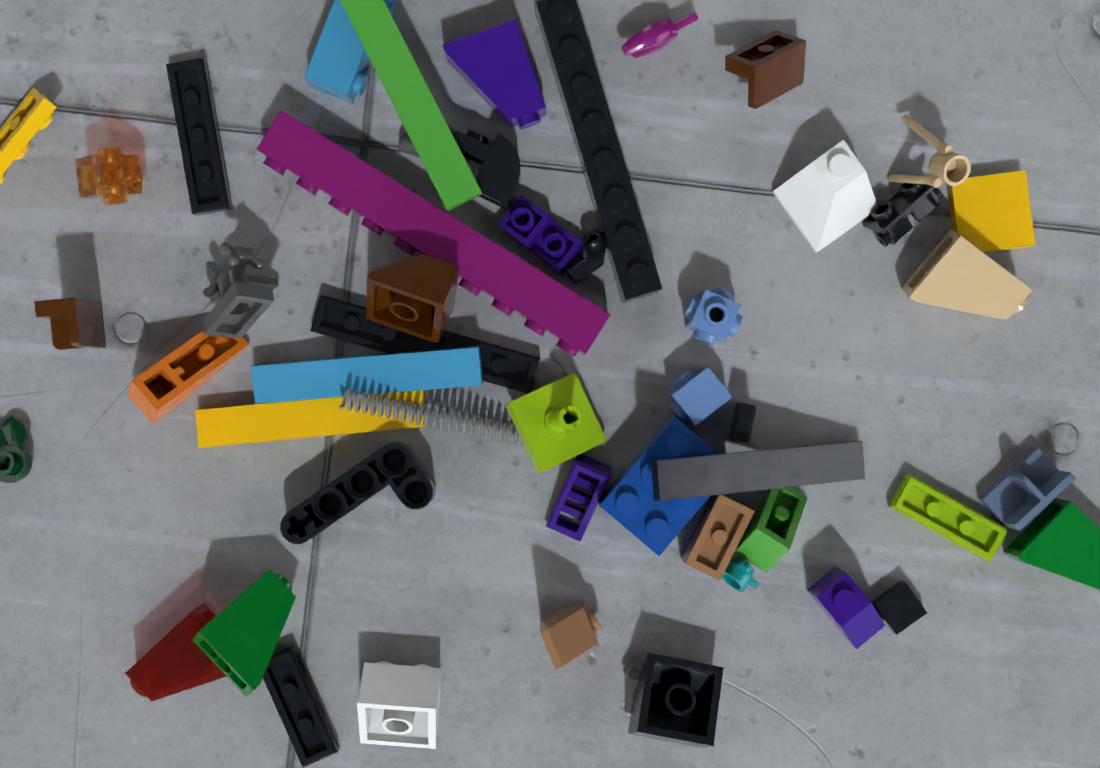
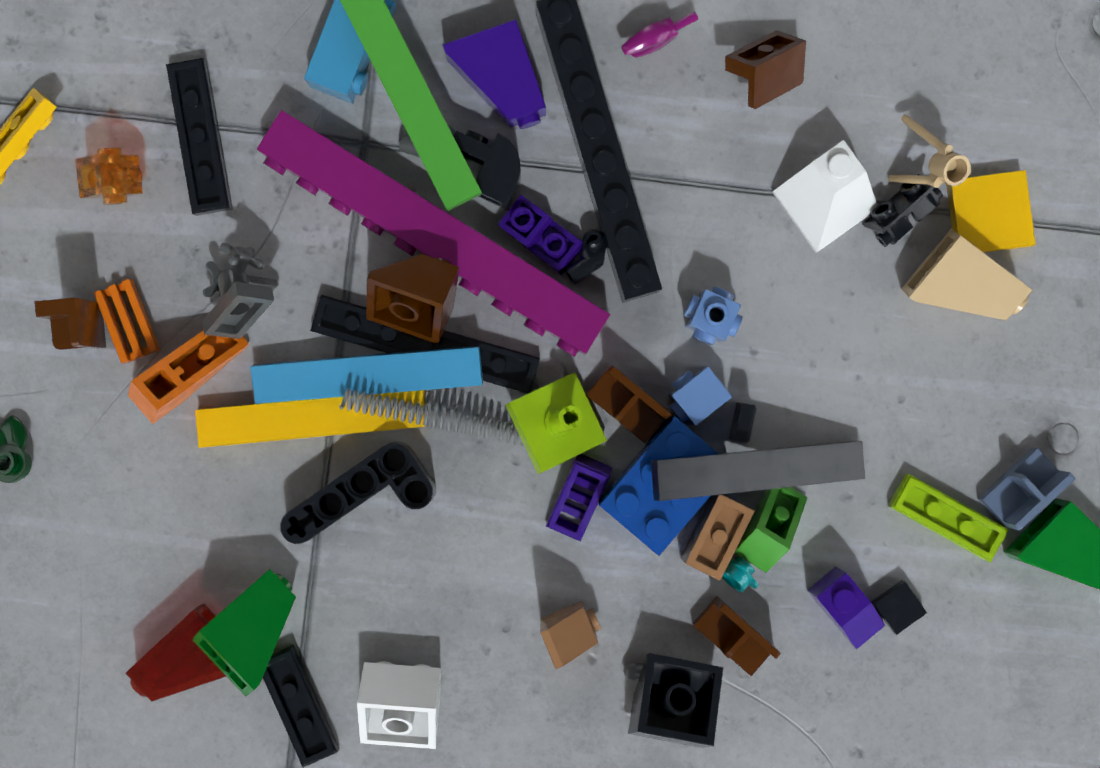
(112, 324): none -> orange tile
(628, 404): none -> reddish brown panel
(734, 636): none -> reddish brown panel

